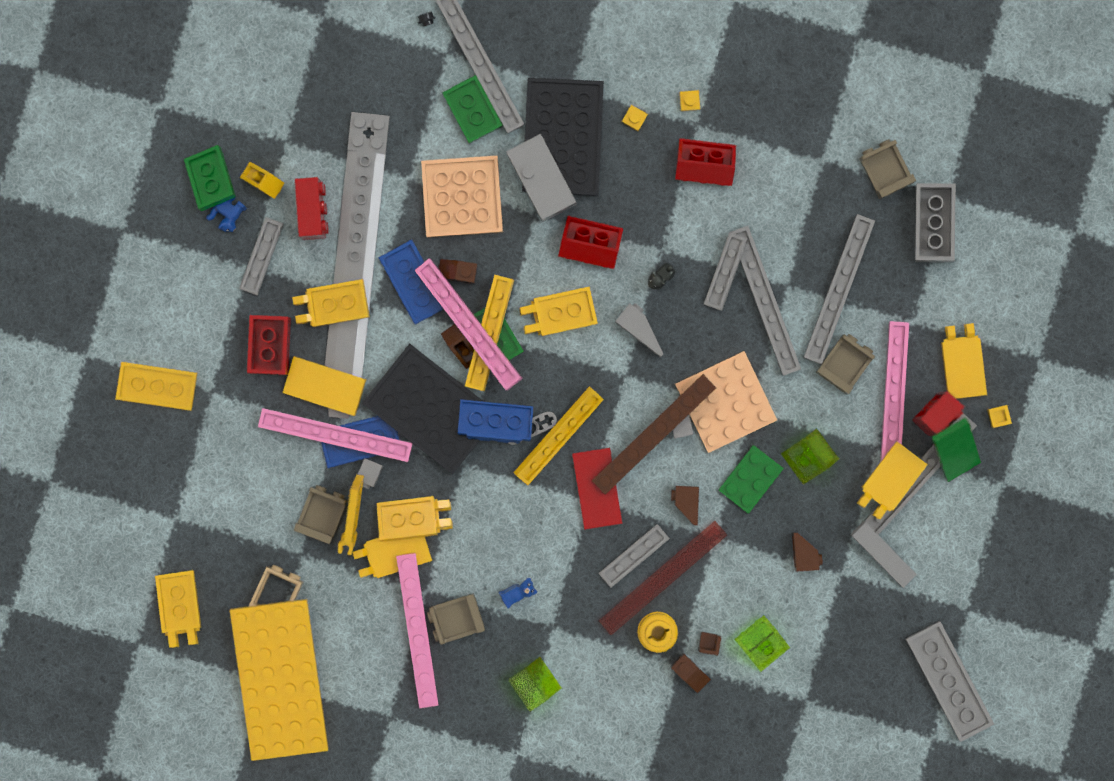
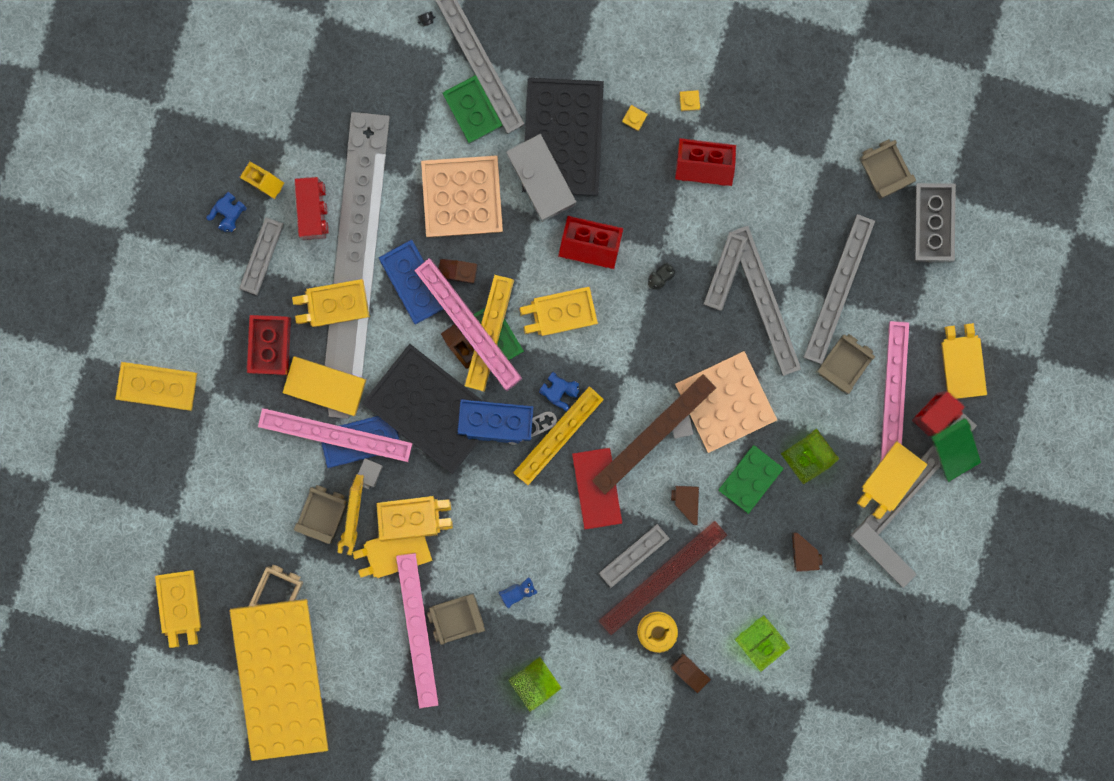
(209, 178): green plate -> none
(557, 390): none -> blue animal
(636, 324): light grey slope -> none
(709, 643): reddish brown panel -> none
(949, 681): light grey plate -> none
(999, 416): yellow plate -> none

